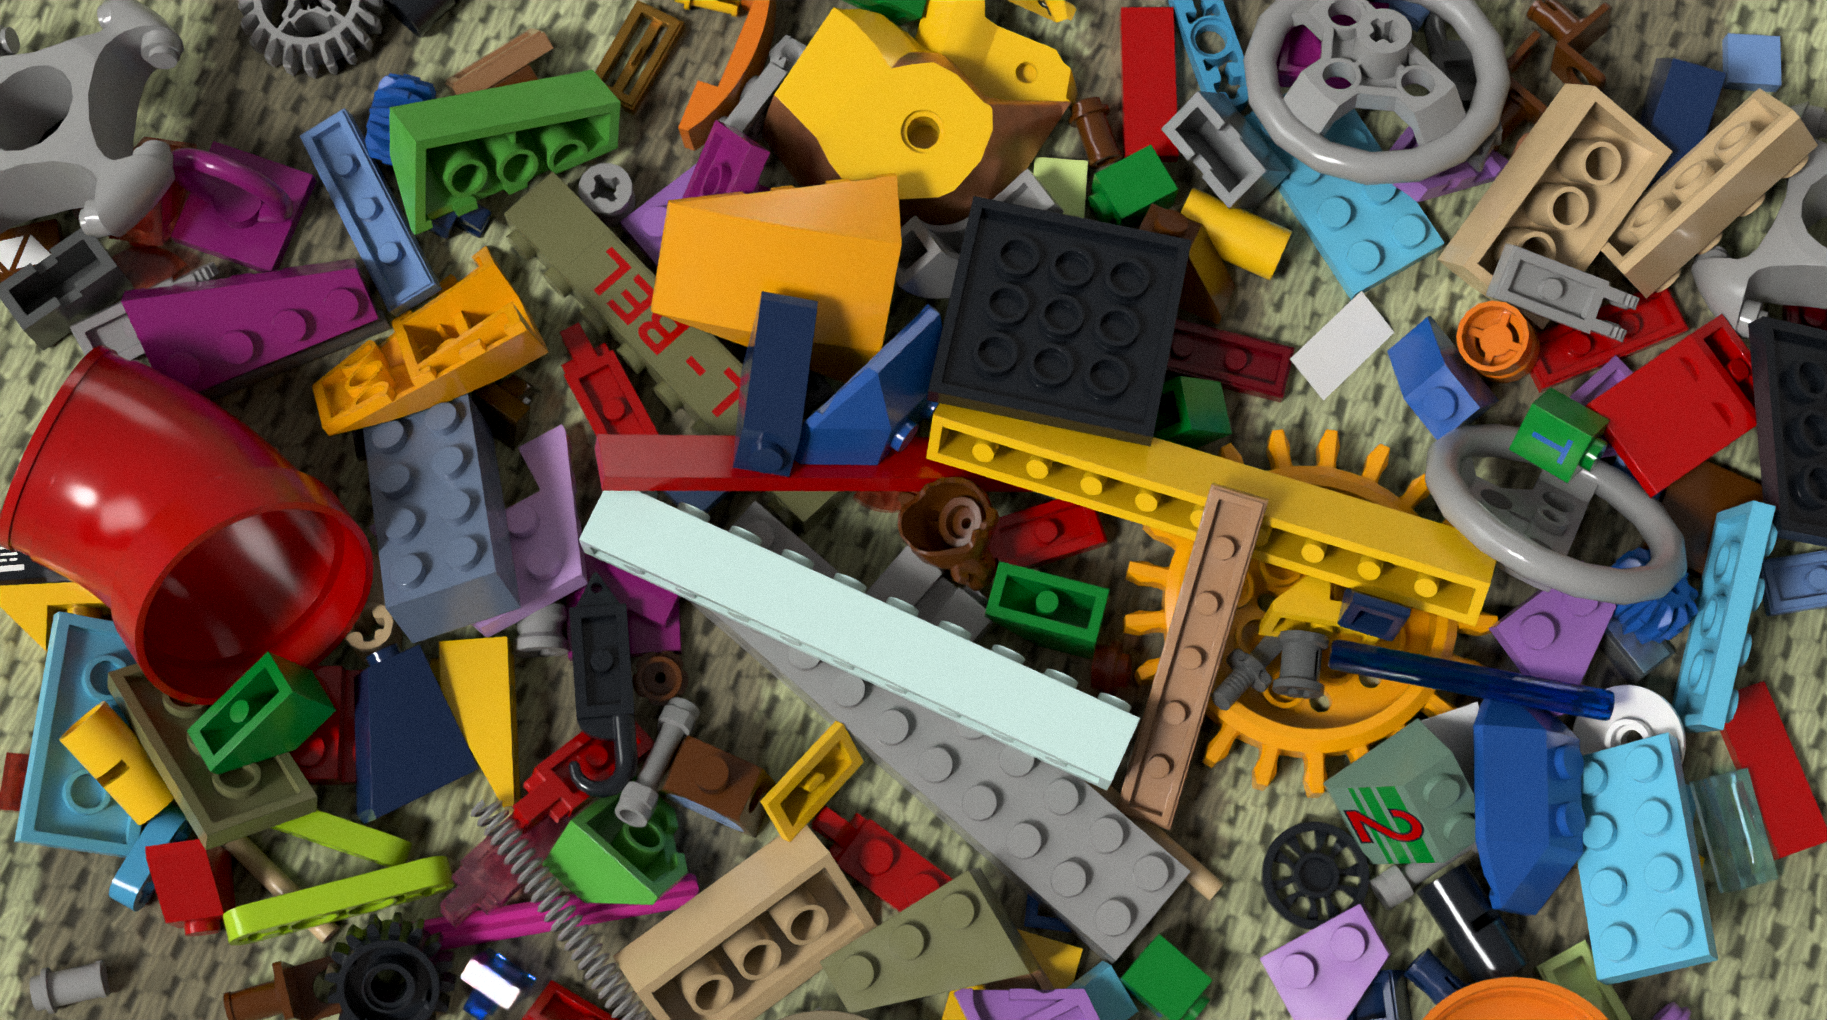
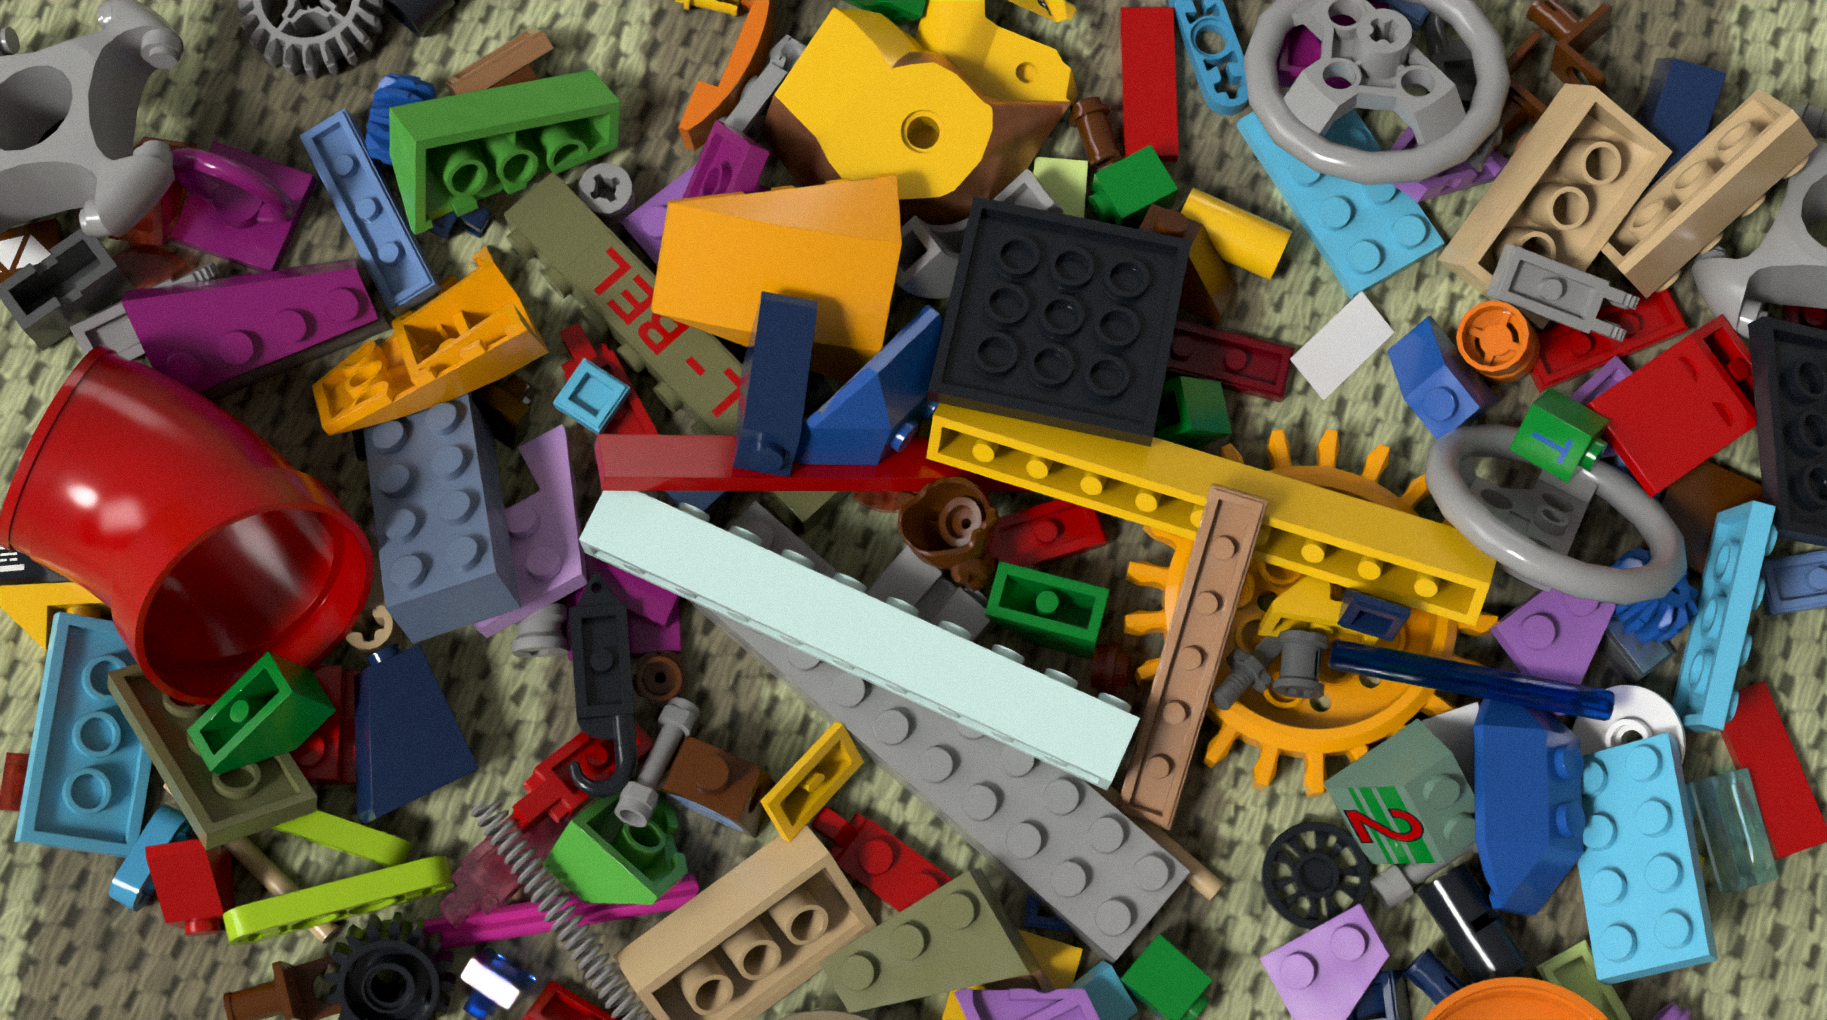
(68, 986): light grey pin -> none
(118, 762): yellow pin -> none
(481, 693): yellow slope -> none
(592, 397): none -> medium azure tile
(658, 19): pearl gold tile -> none
(1225, 150): dark grey brick -> none
(1752, 62): medium blue tile -> none

